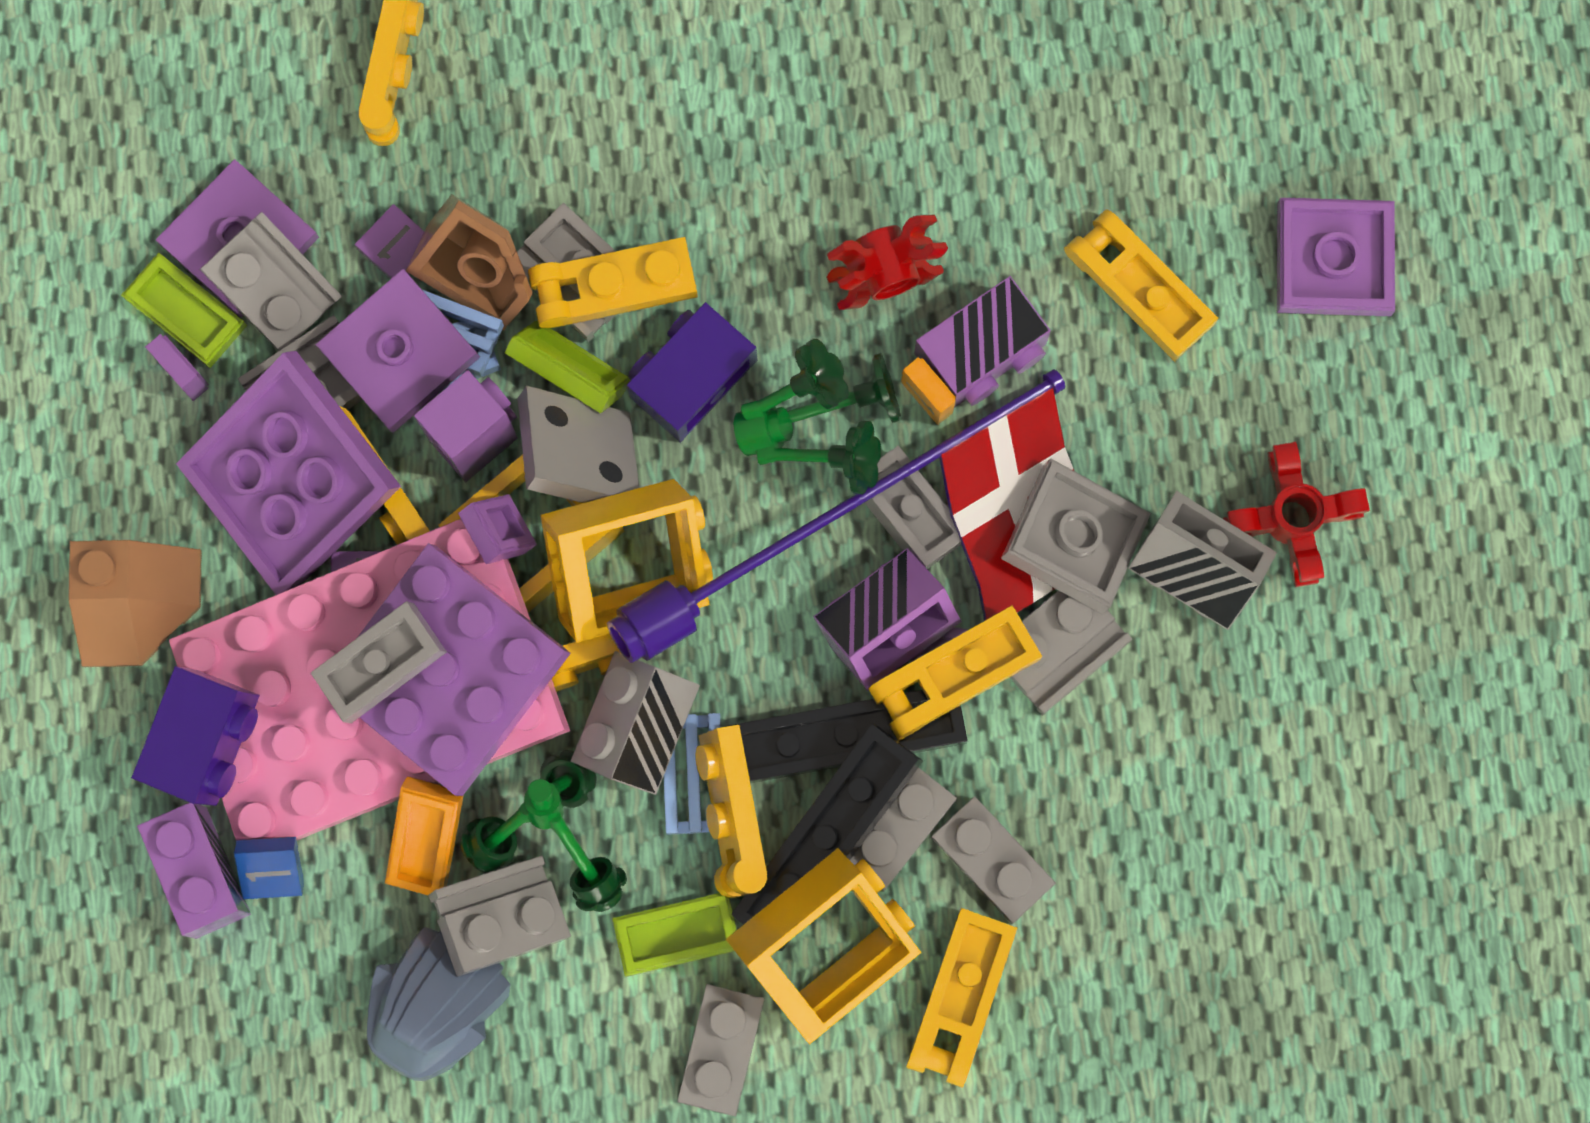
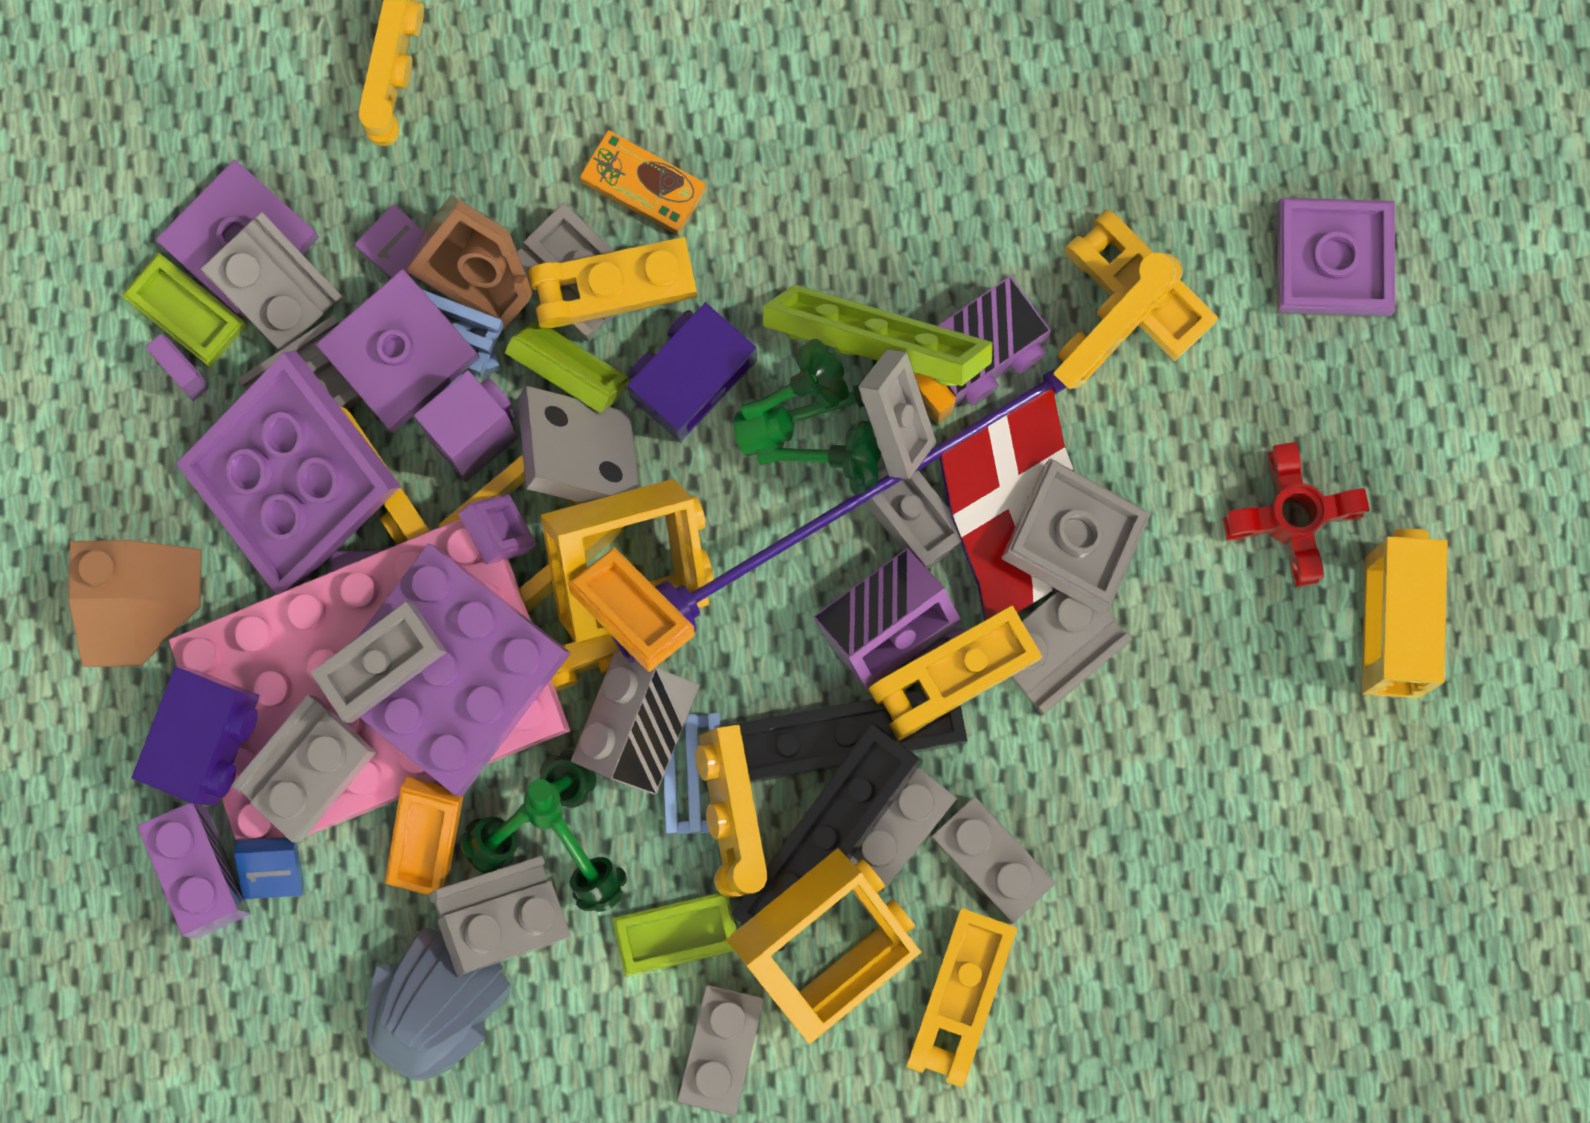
(304, 768): none -> light grey plate
(631, 609): none -> light orange tile
(643, 182): none -> light orange tile
(869, 332): none -> lime plate
(886, 262): red pin -> none
(897, 414): none -> light grey plate
(1119, 318): none -> yellow plate
(1202, 560): light grey brick -> none
(1404, 615): none -> yellow window

